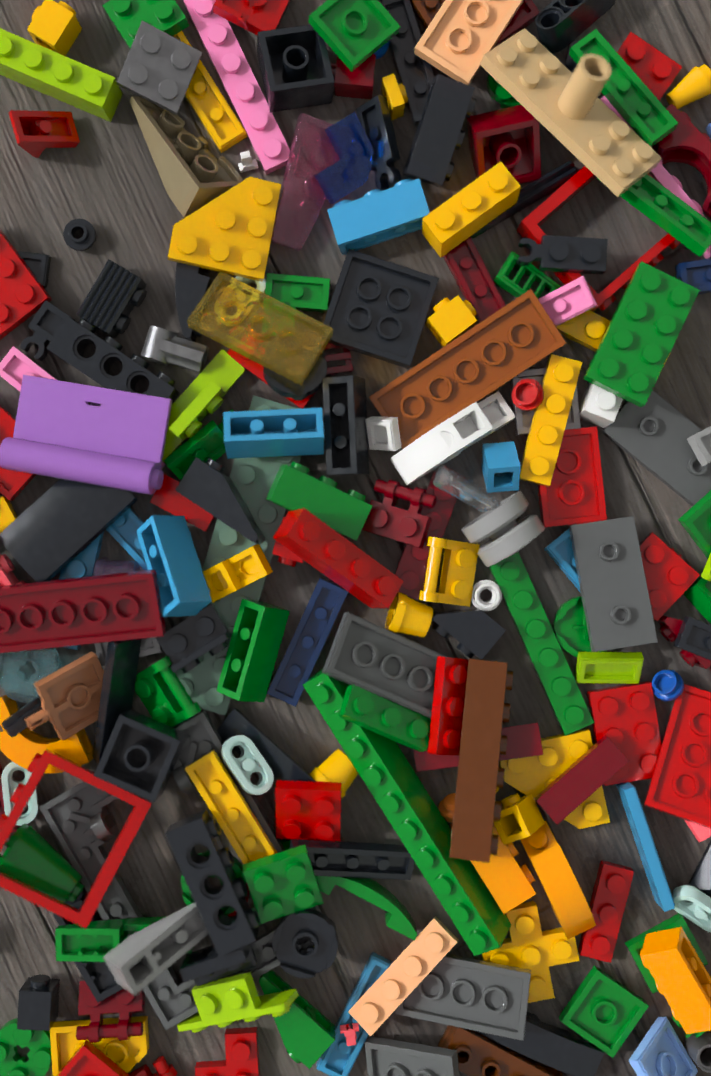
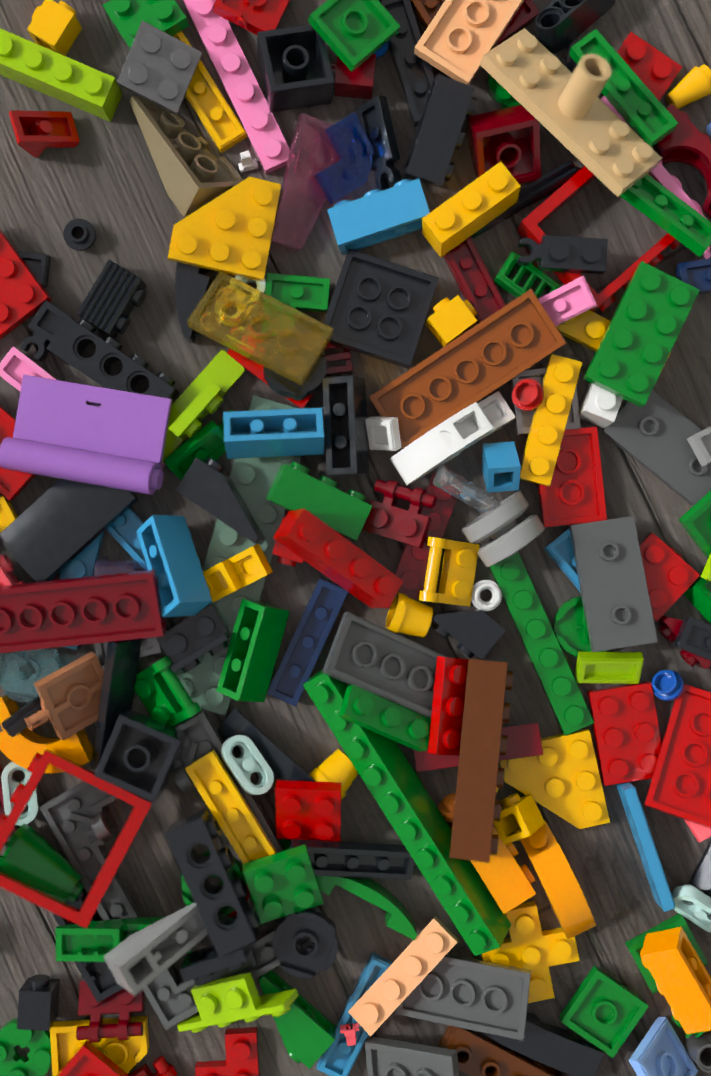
(165, 347): flat silver piece -> none
(179, 505): red tile -> none
(395, 95): yellow plate -> none
(581, 779): dark red tile -> none
(607, 908): red plate -> none

